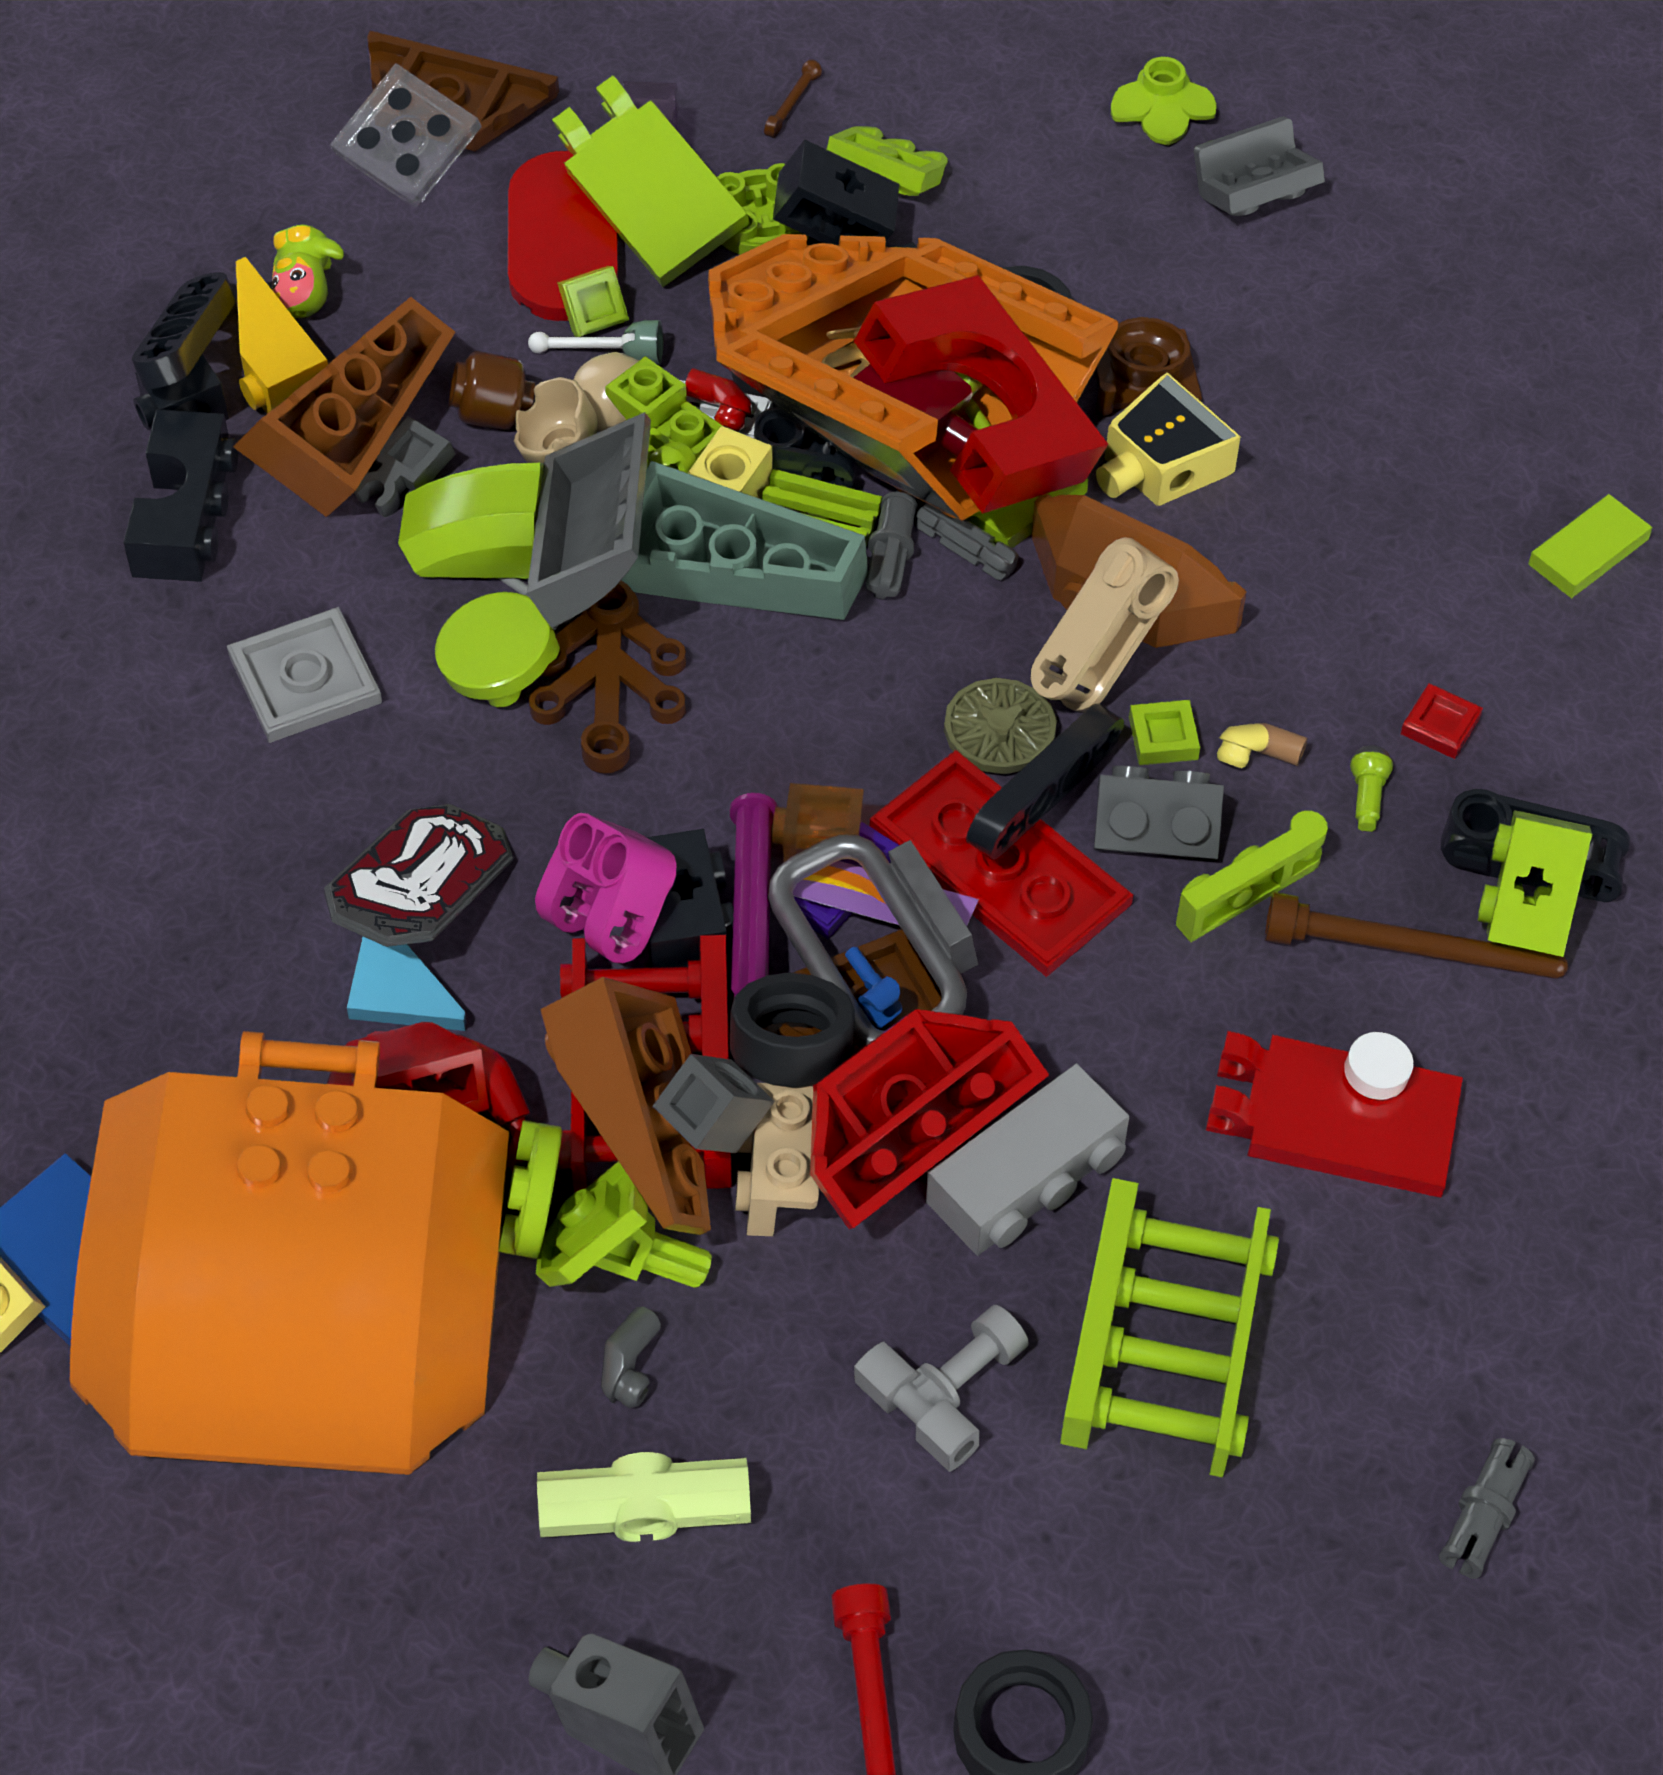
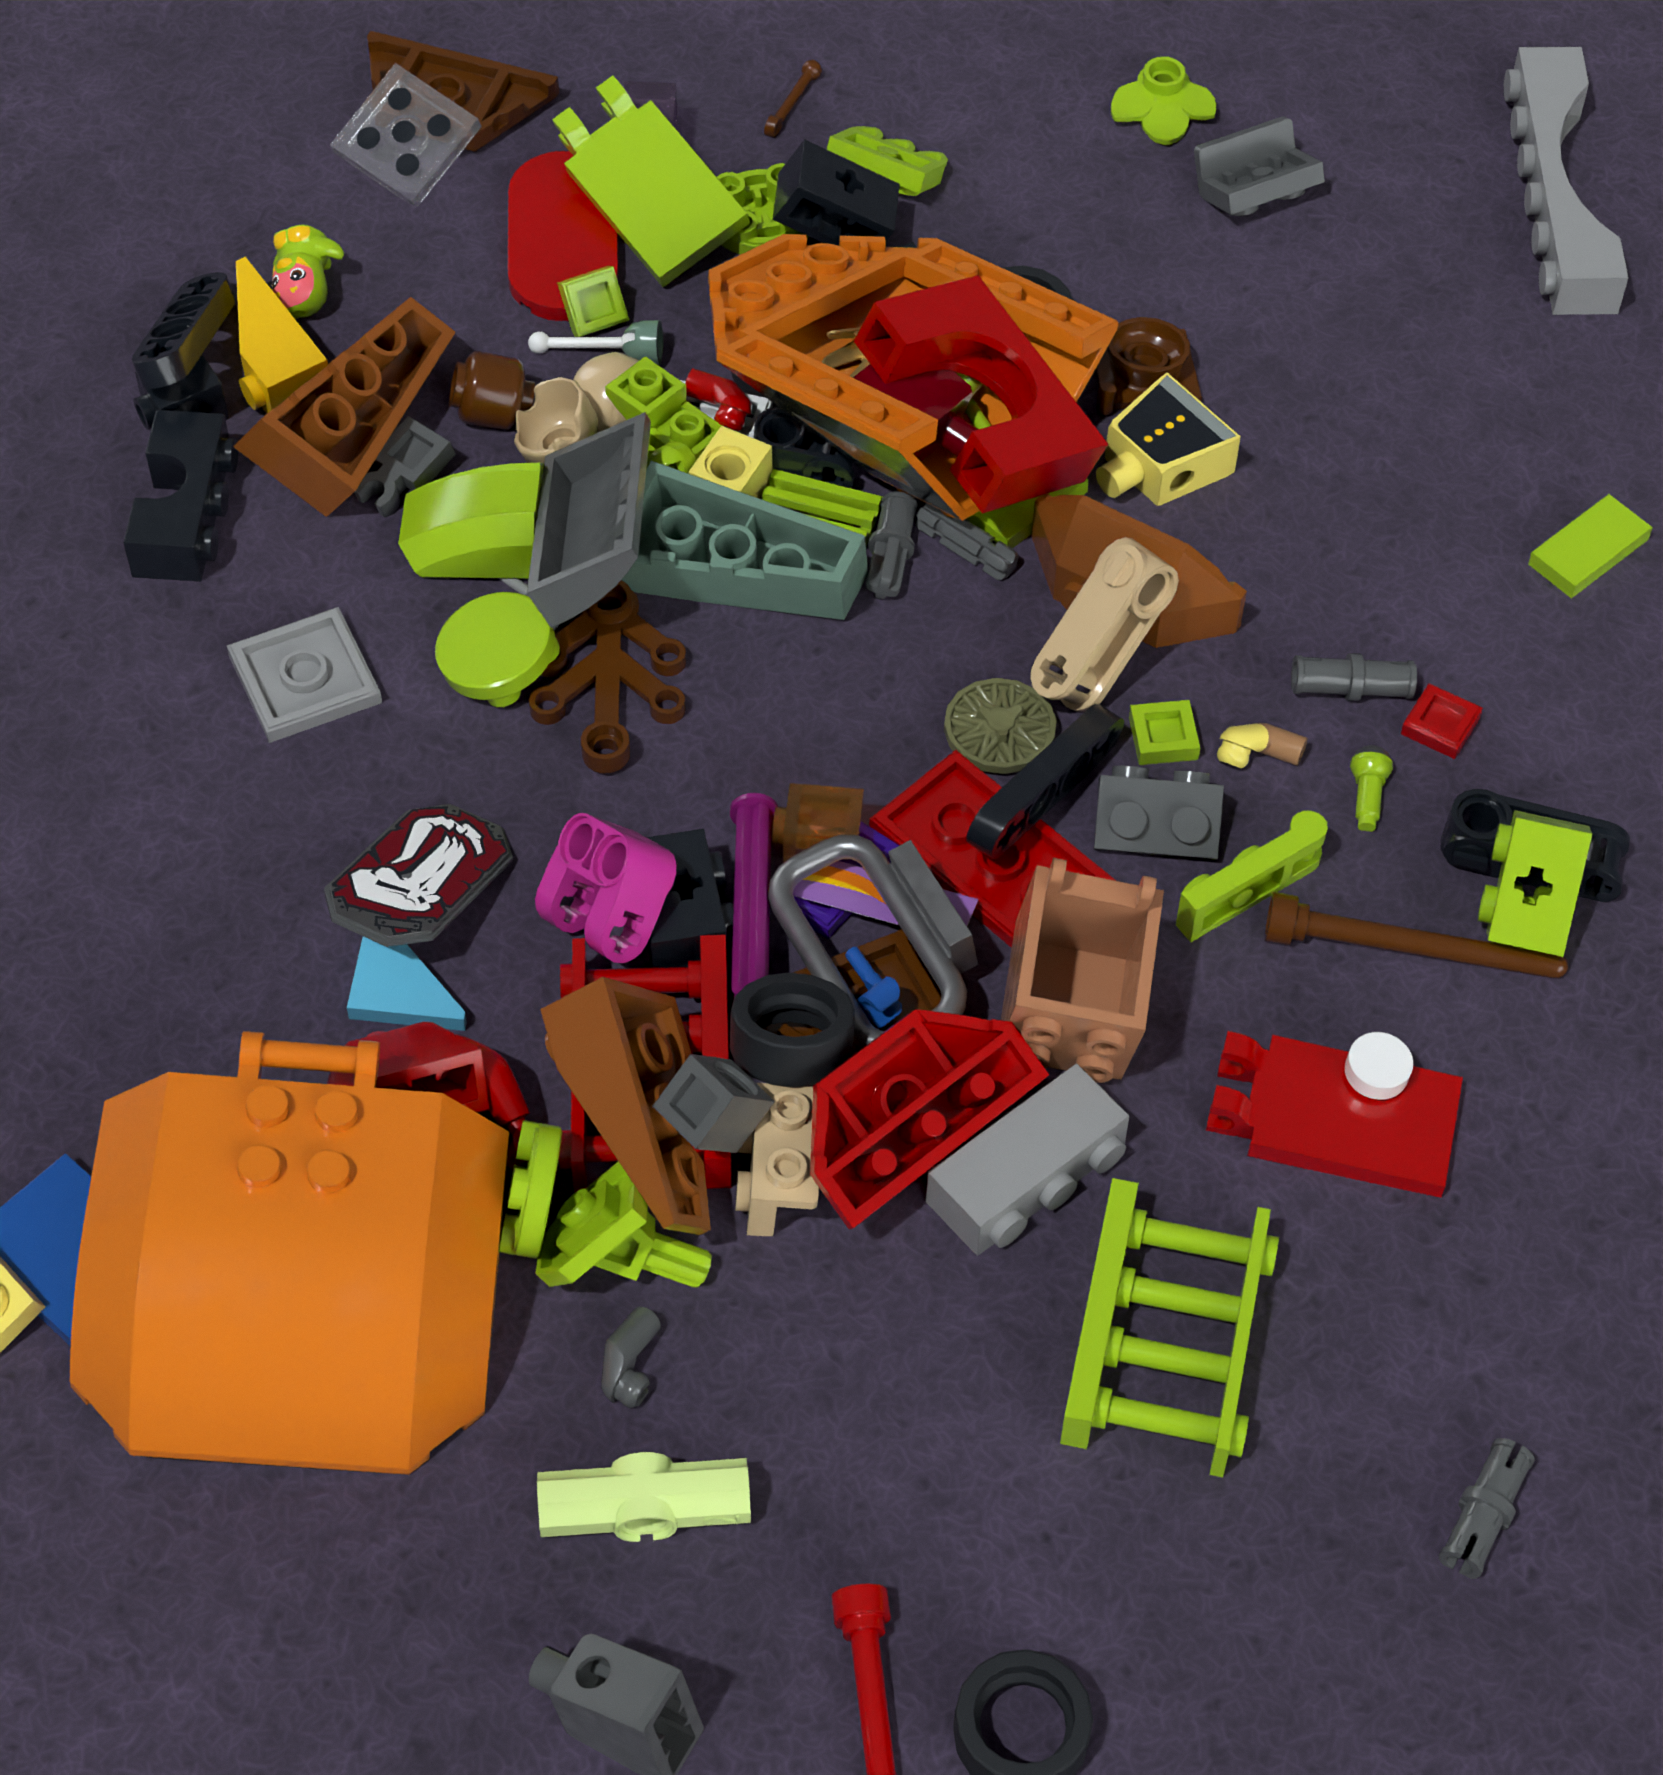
(930, 1393): light grey bar -> none
(1083, 969): none -> nougat container
(1353, 677): none -> dark grey pin
(1581, 257): none -> light grey arch

